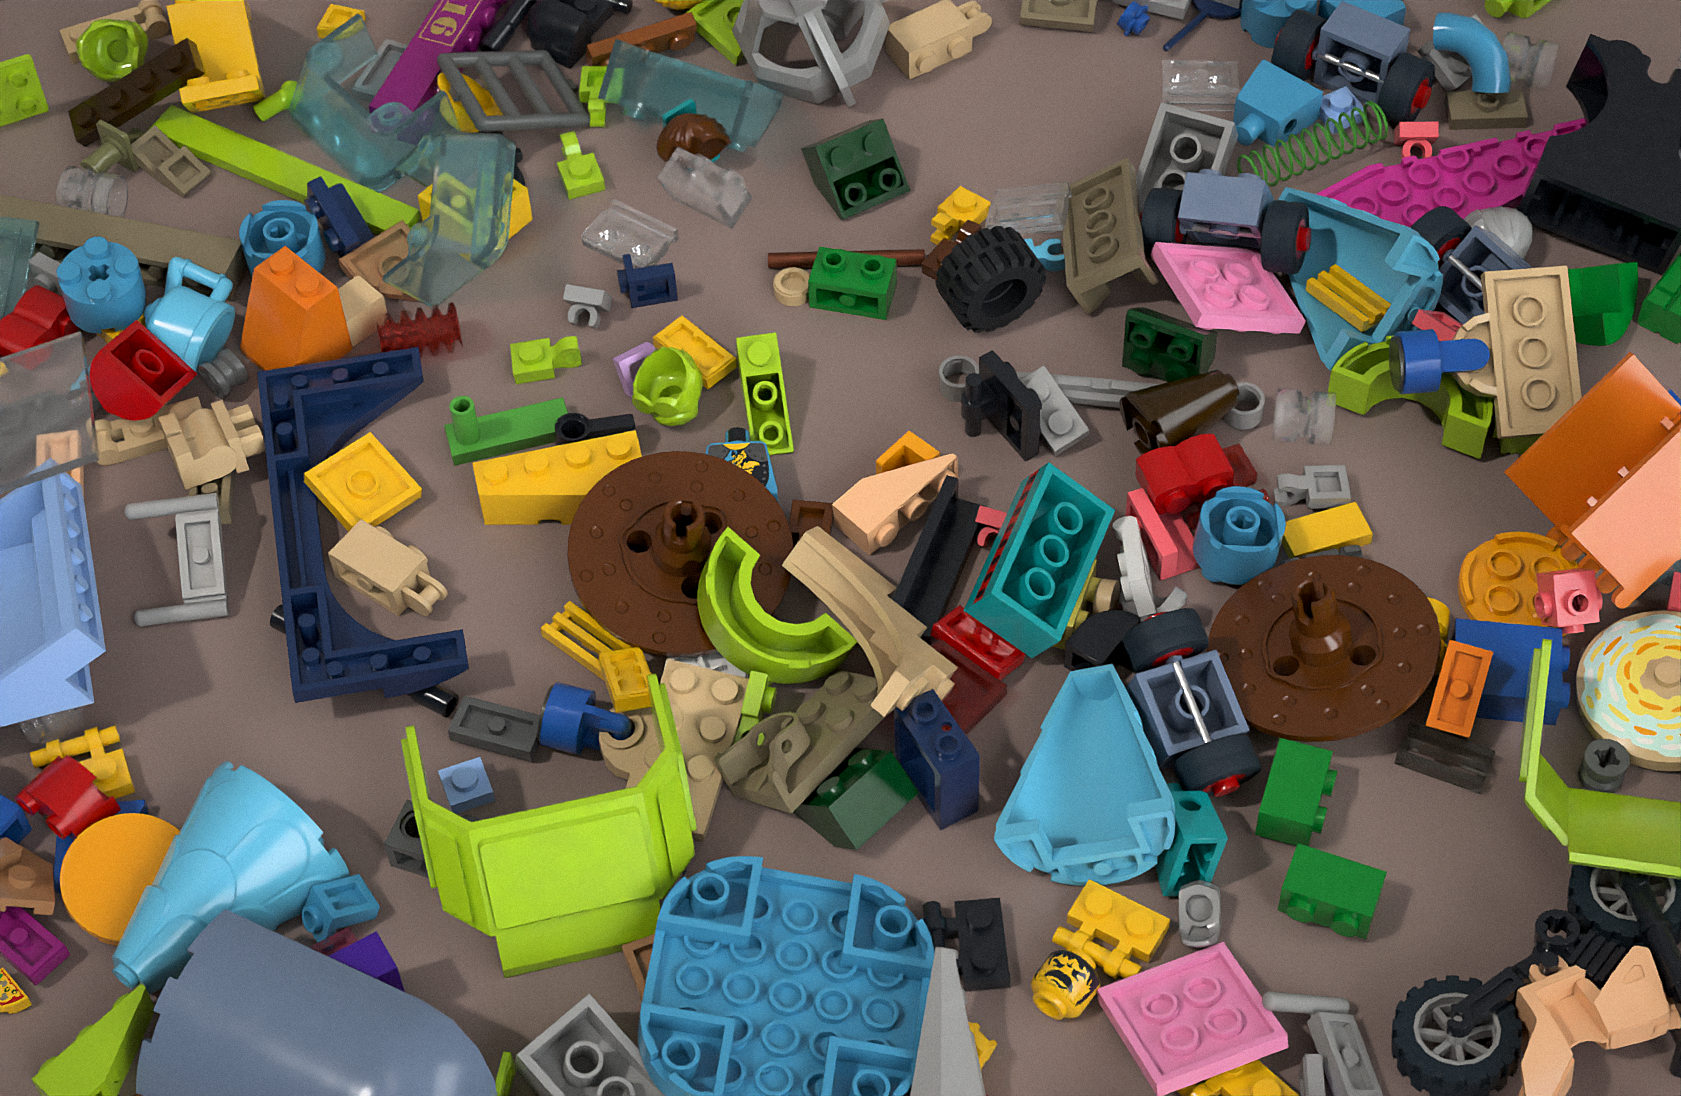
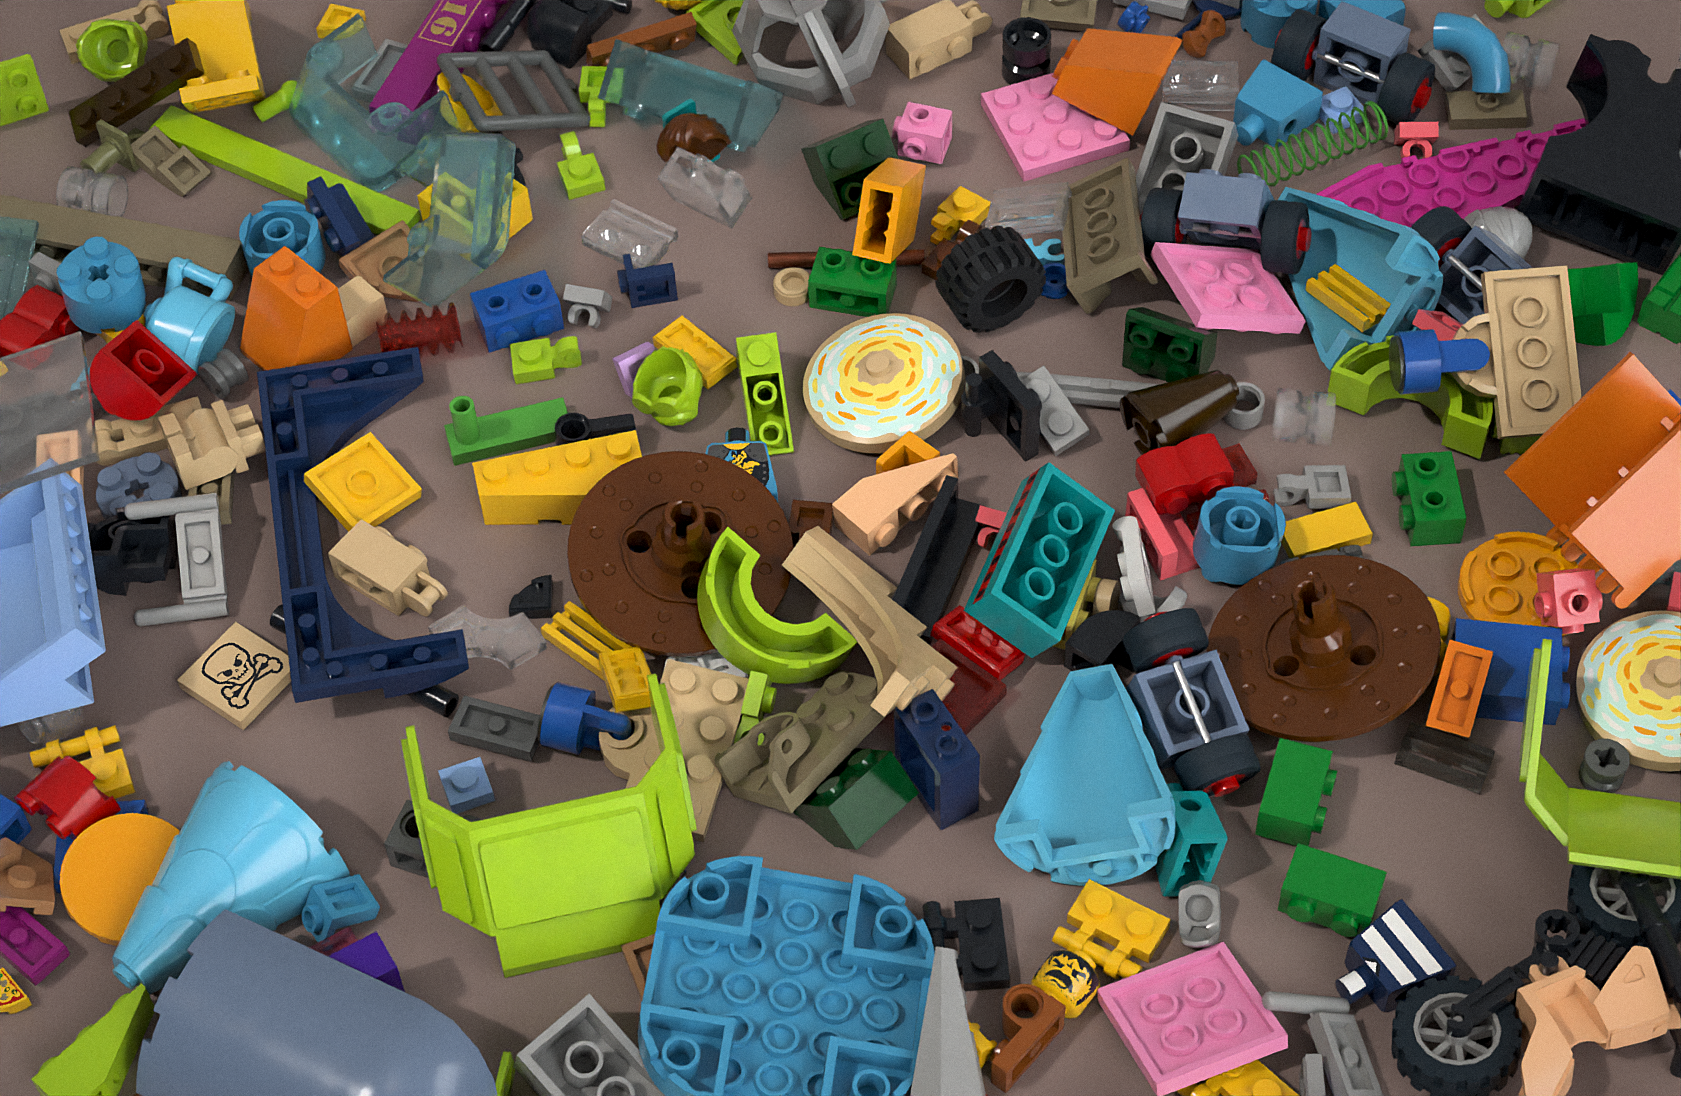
(131, 474): none -> sand blue plate
(132, 550): none -> black brick
(238, 675): none -> tan tile
(505, 640): none -> clear tile
(517, 313): none -> blue brick
(535, 599): none -> black tile
(882, 381): none -> dish
(889, 210): none -> light orange brick
(923, 132): none -> bright pink brick
(1025, 50): none -> black wheel
(1026, 1036): none -> dark orange plate
(1047, 132): none -> bright pink plate
(1055, 281): none -> blue plate
(1114, 74): none -> orange slope
(1211, 27): none -> dark orange piece
(1392, 959): none -> dark blue torso
(1429, 498): none -> green brick

